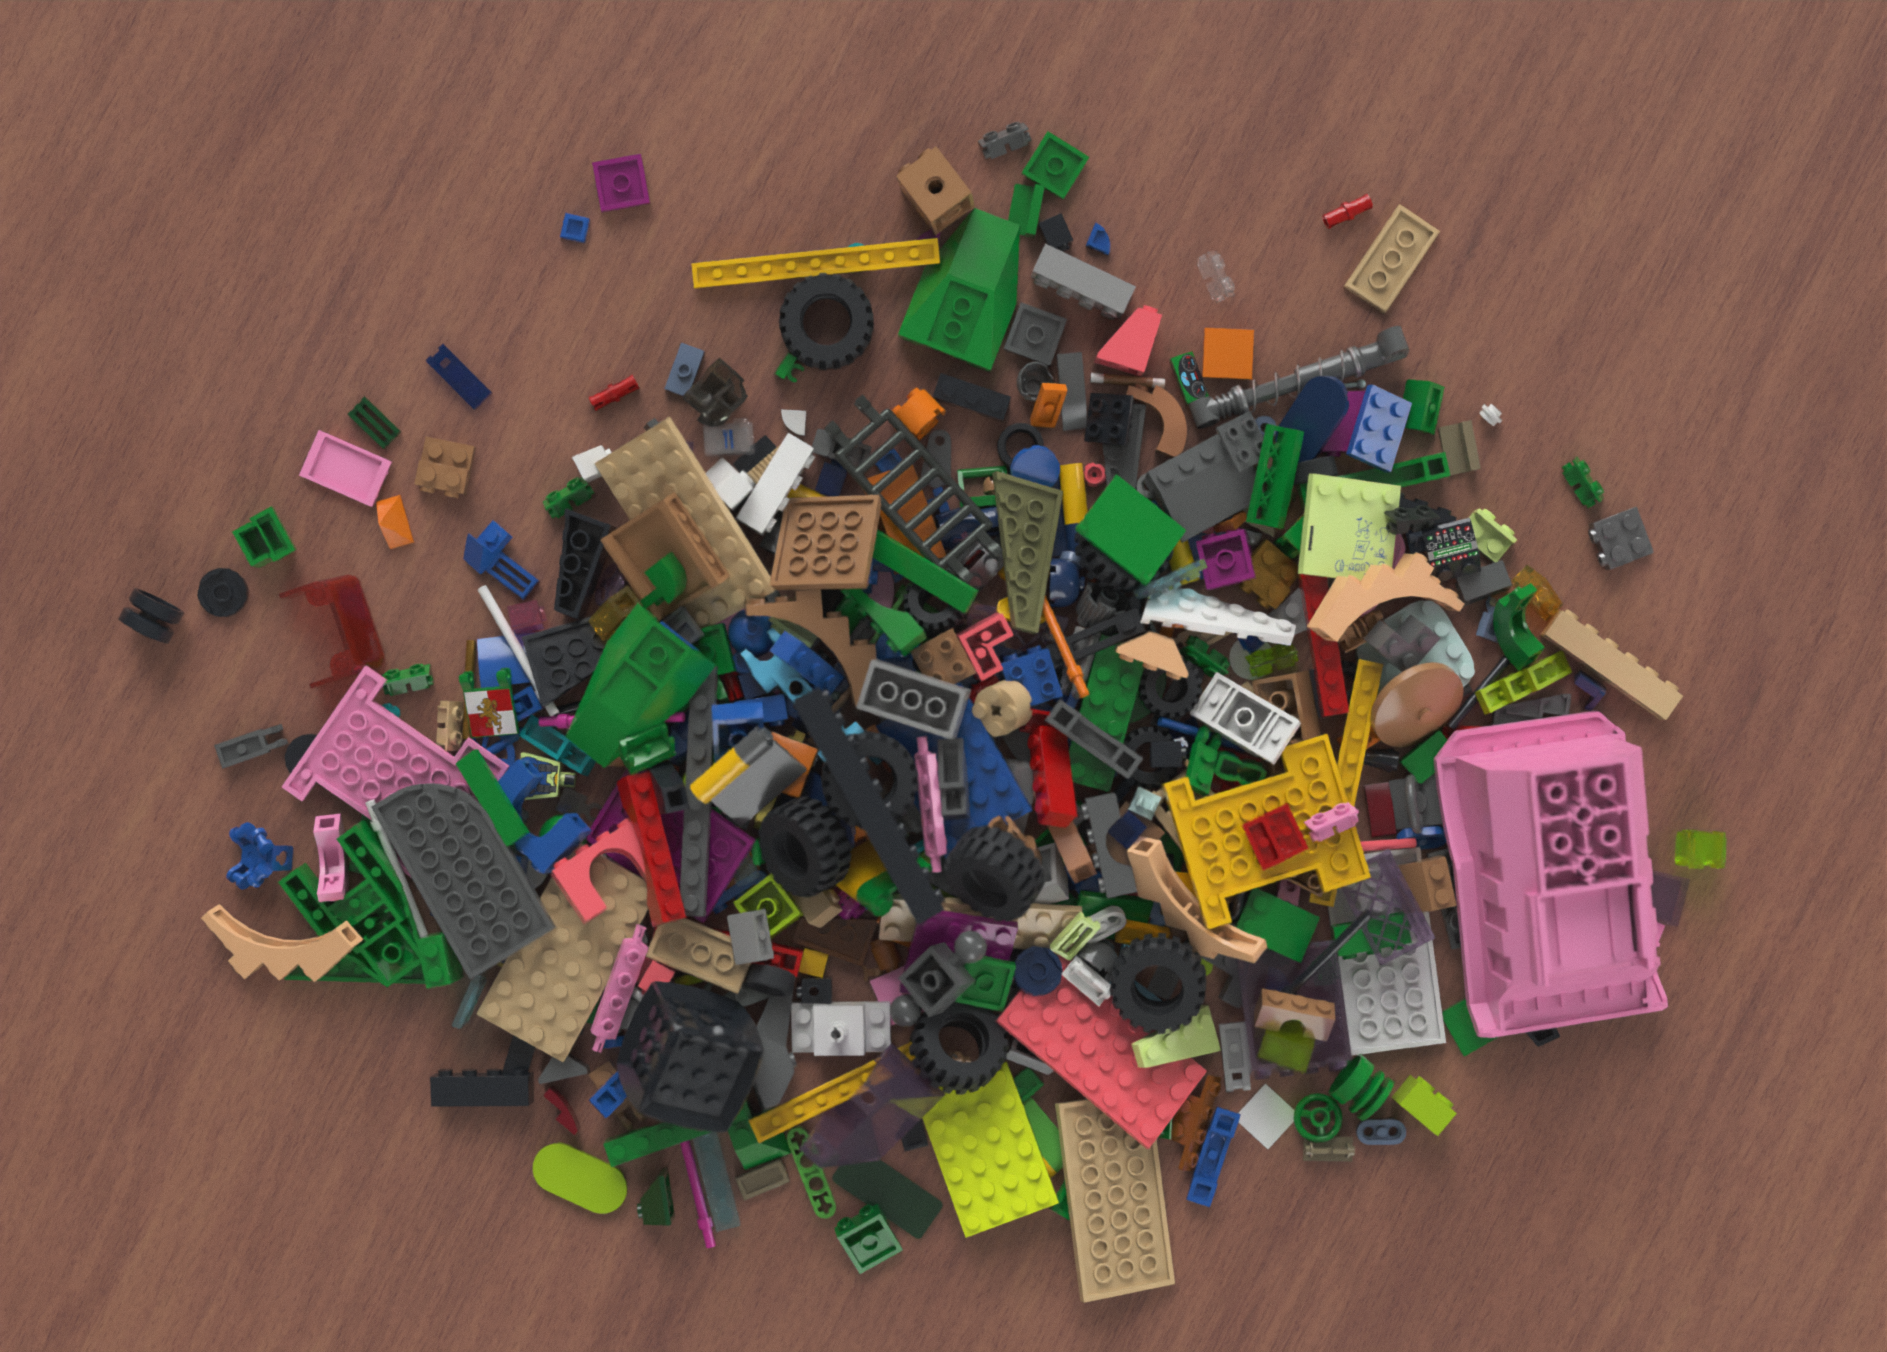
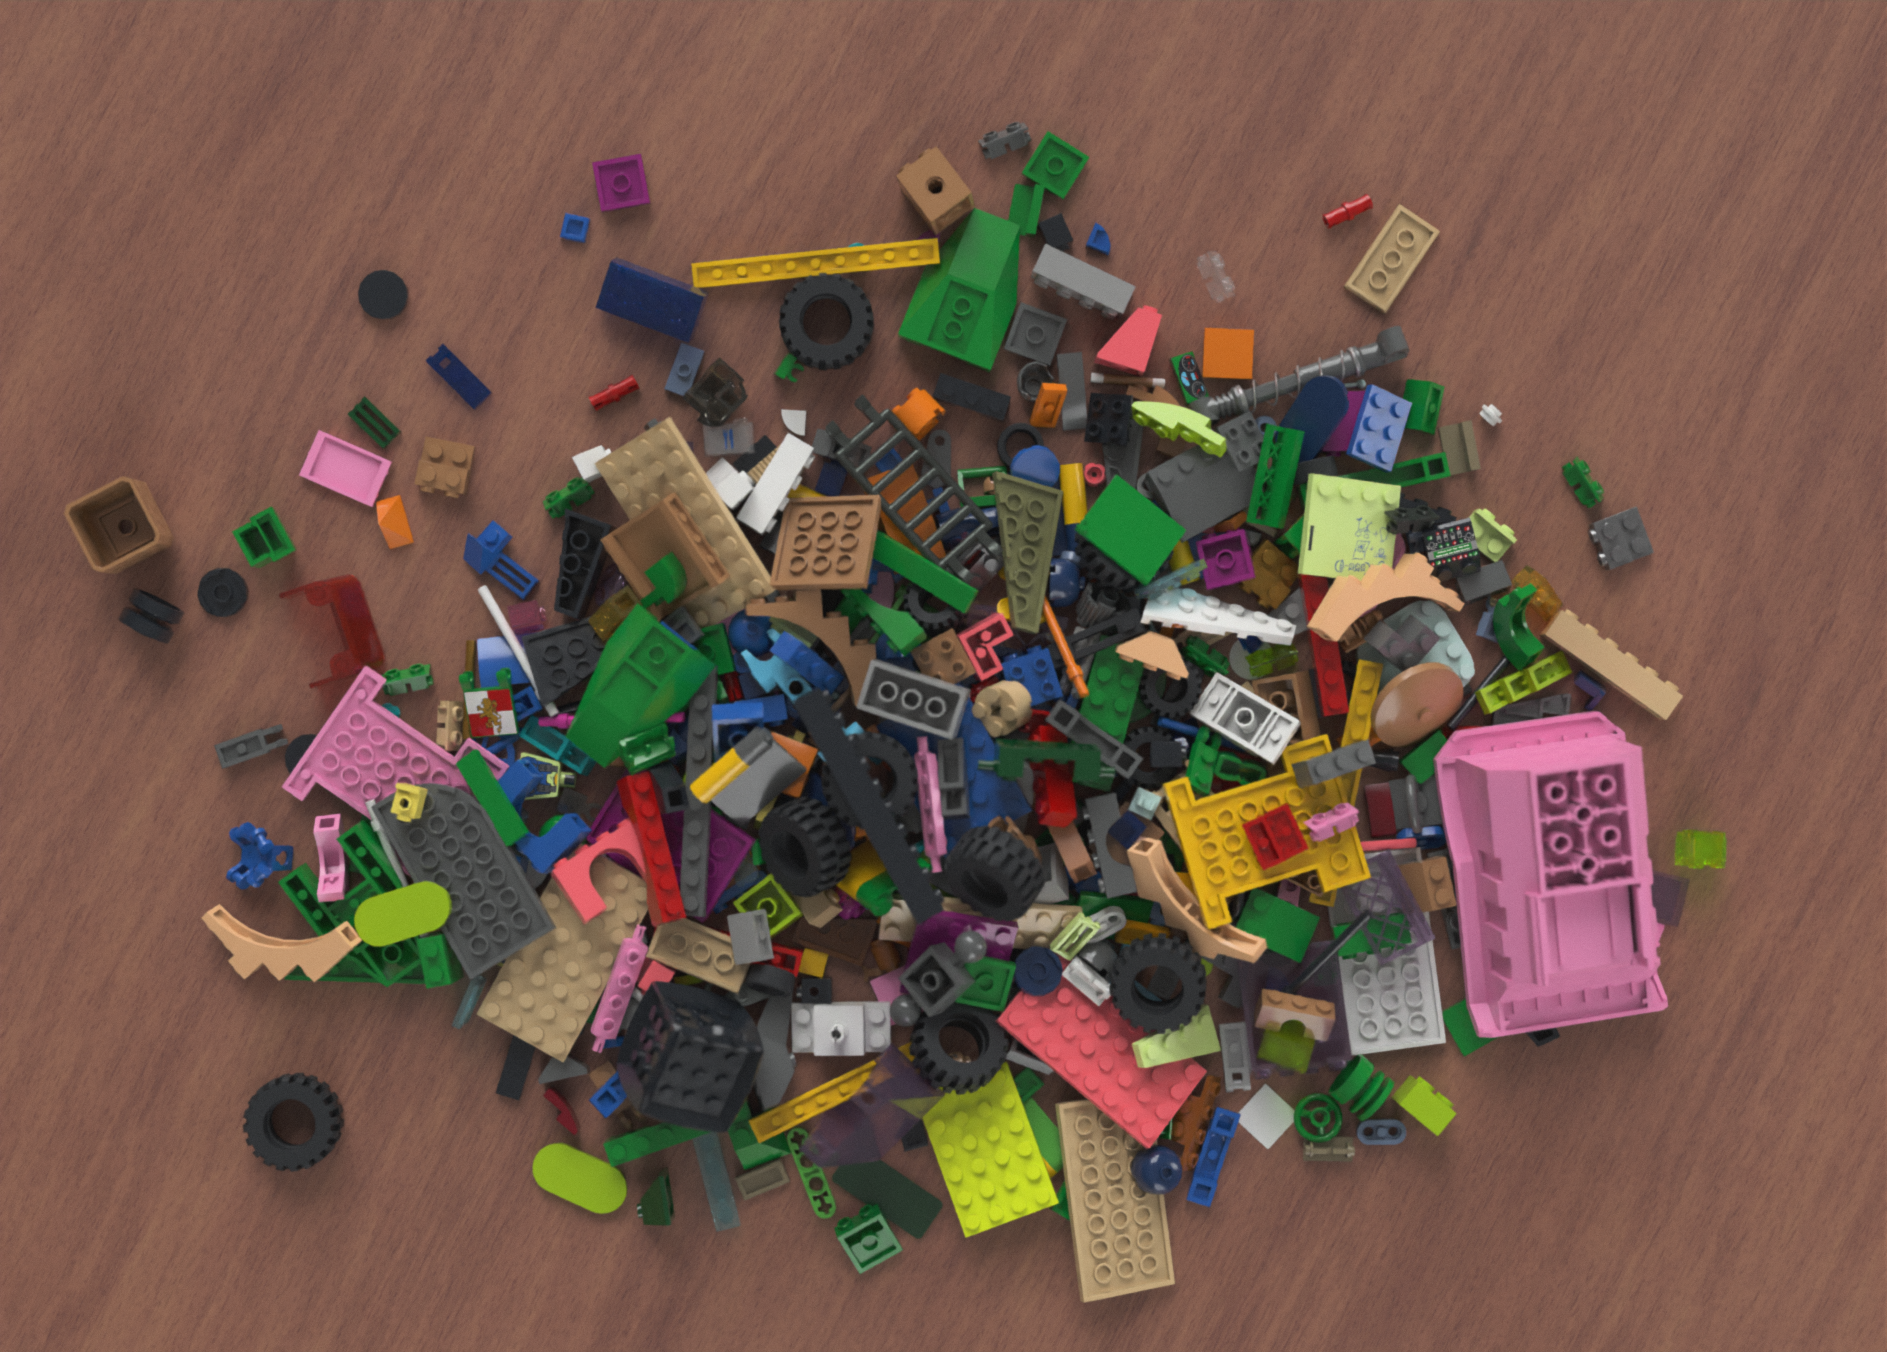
(98, 522): none -> medium nougat plate
(266, 1140): none -> black tyre
(383, 294): none -> black tile
(403, 913): none -> lime tile
(415, 797): none -> light yellow brick
(482, 1089): black brick -> none
(652, 299): none -> clear blue brick
(704, 1221): dark pink bar -> none
(1082, 758): none -> dark green brick
(1157, 1170): none -> dark blue cylinder
(1172, 420): none -> lime slope
(1333, 764): none -> dark grey arch

